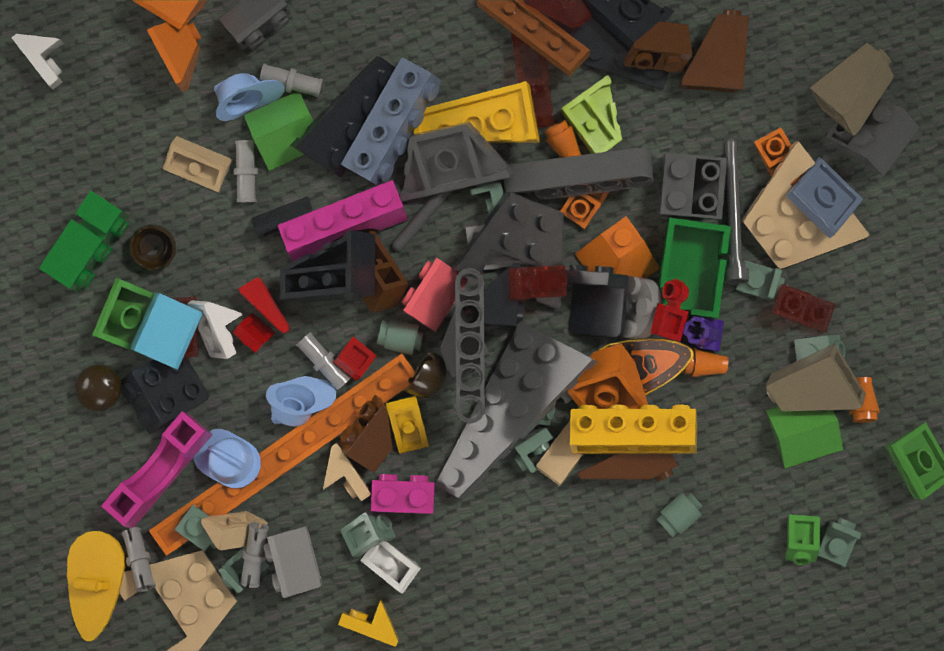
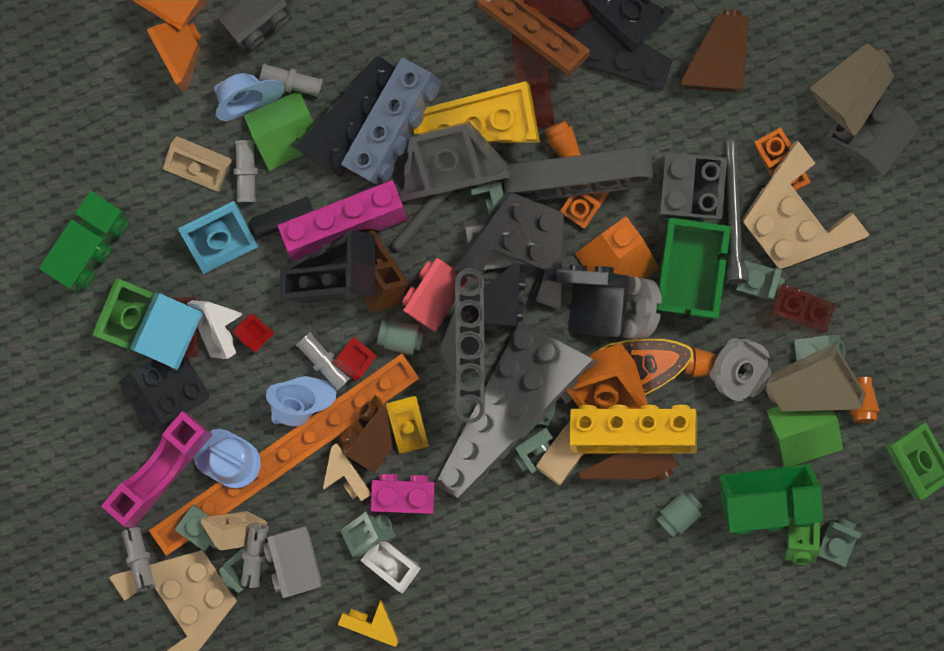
(36, 50): white slope -> none
(94, 581): yellow shield -> none
(98, 387): dark brown hair -> none
(145, 240): dark brown hair -> none
(218, 237): none -> medium azure slope
(260, 297): red slope -> none
(428, 377): dark brown hair -> none
(537, 282): clear red slope -> none
(594, 117): lime wing -> none
(661, 48): reddish brown slope -> none
(669, 318): red plate -> none
(704, 333): dark purple piece -> none
(728, 362): none -> light grey plate
(770, 498): none -> green piece
(824, 197): sand blue plate -> none

